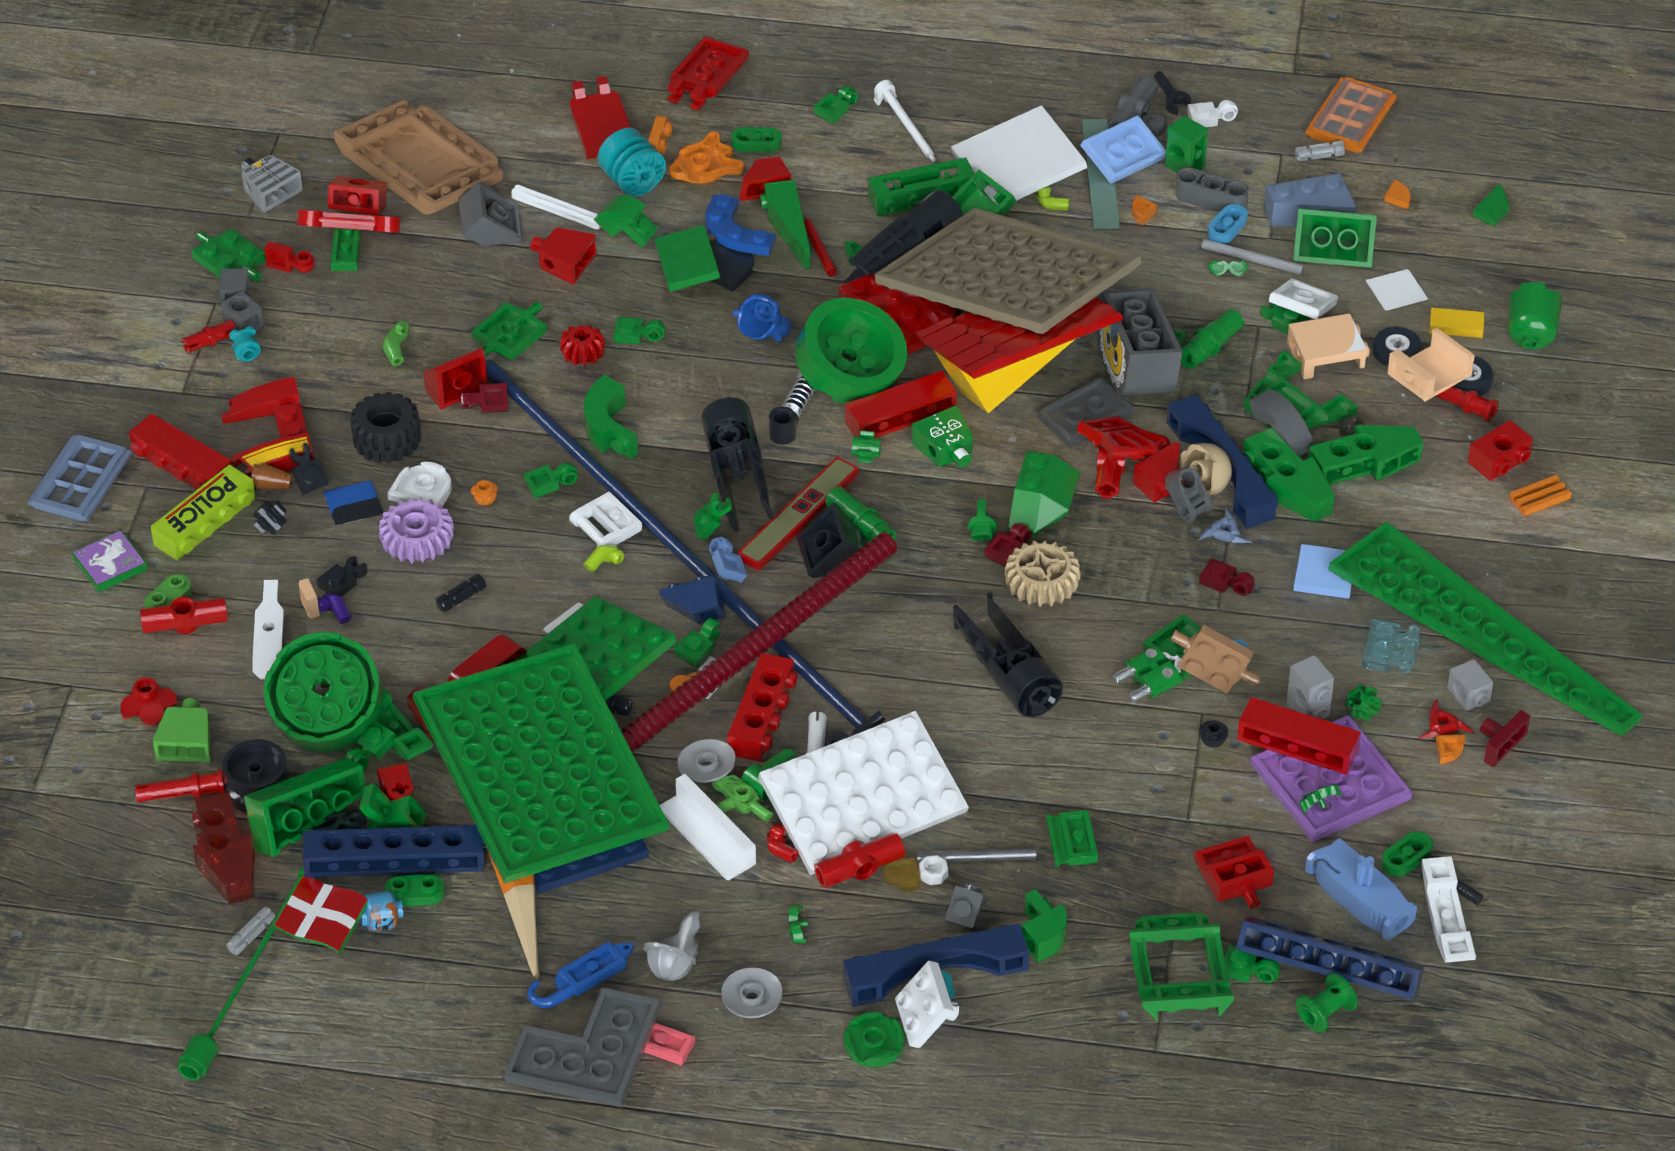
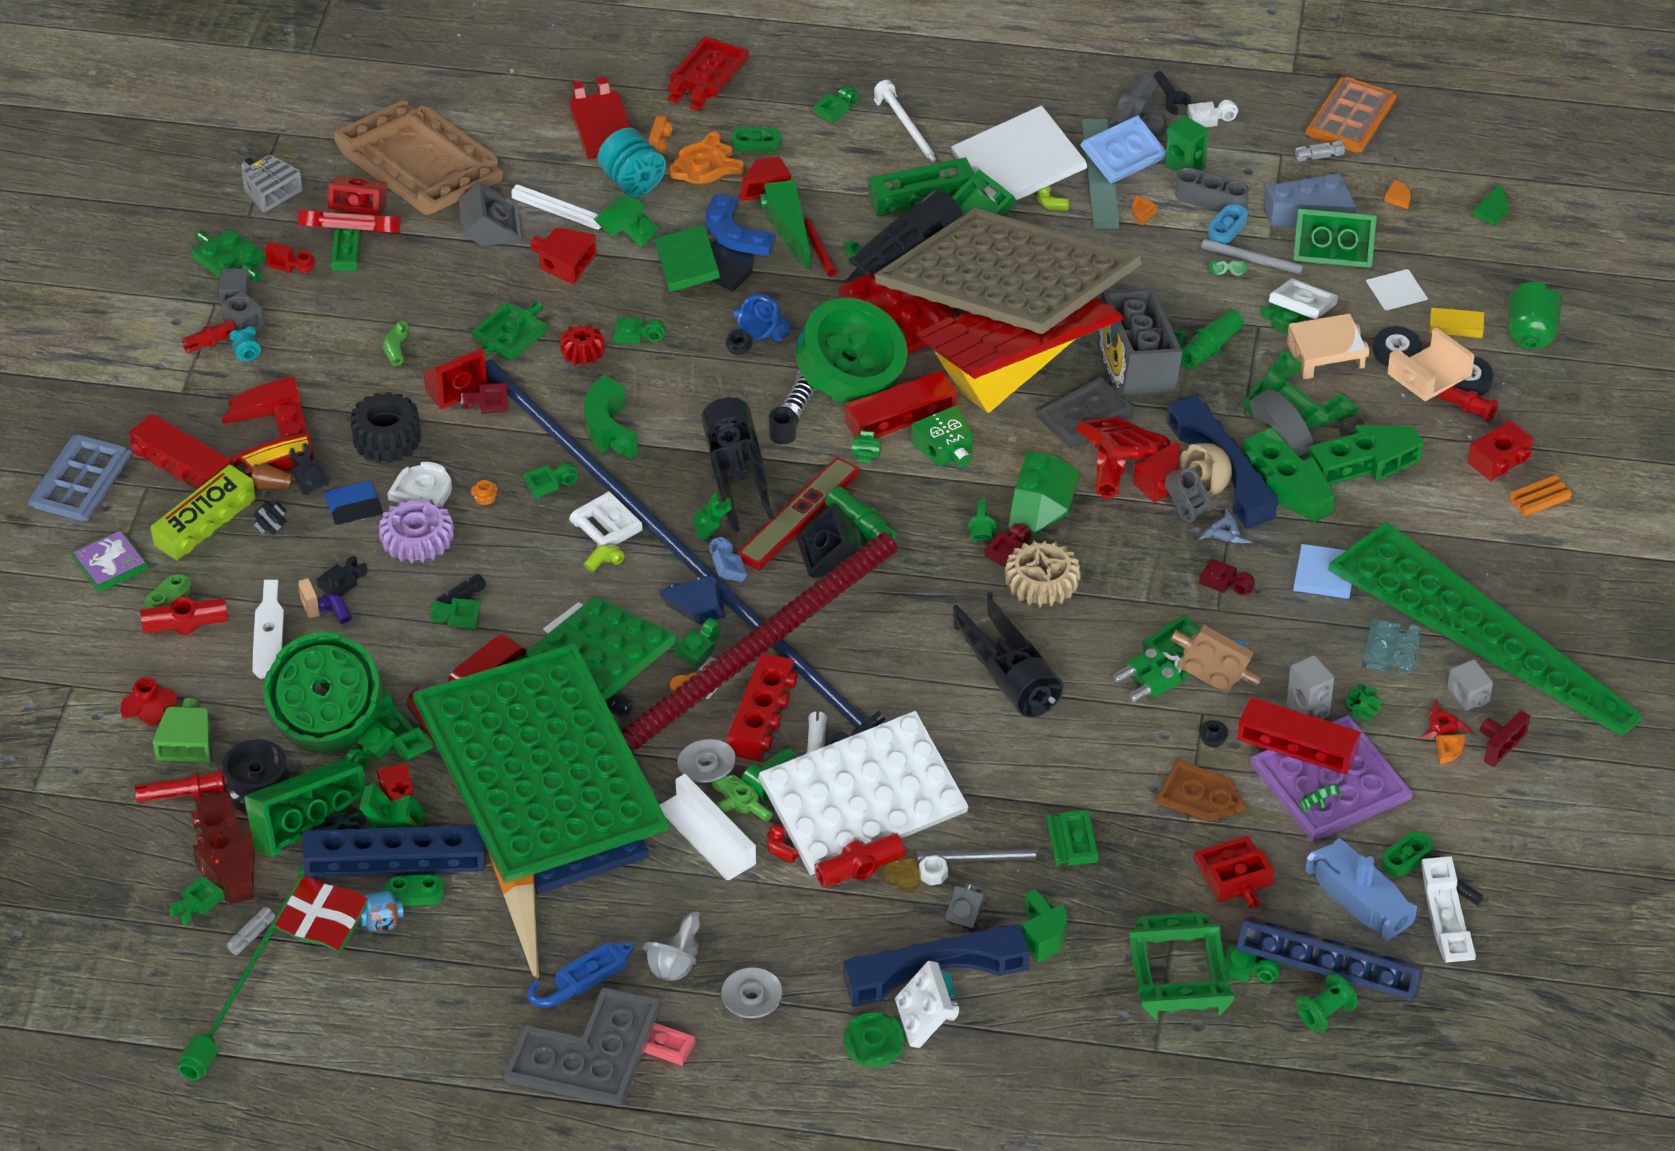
(199, 898): none -> green plate
(459, 613): none -> green plate
(737, 336): none -> black plate
(794, 925): green piece -> none
(1200, 793): none -> dark orange tile

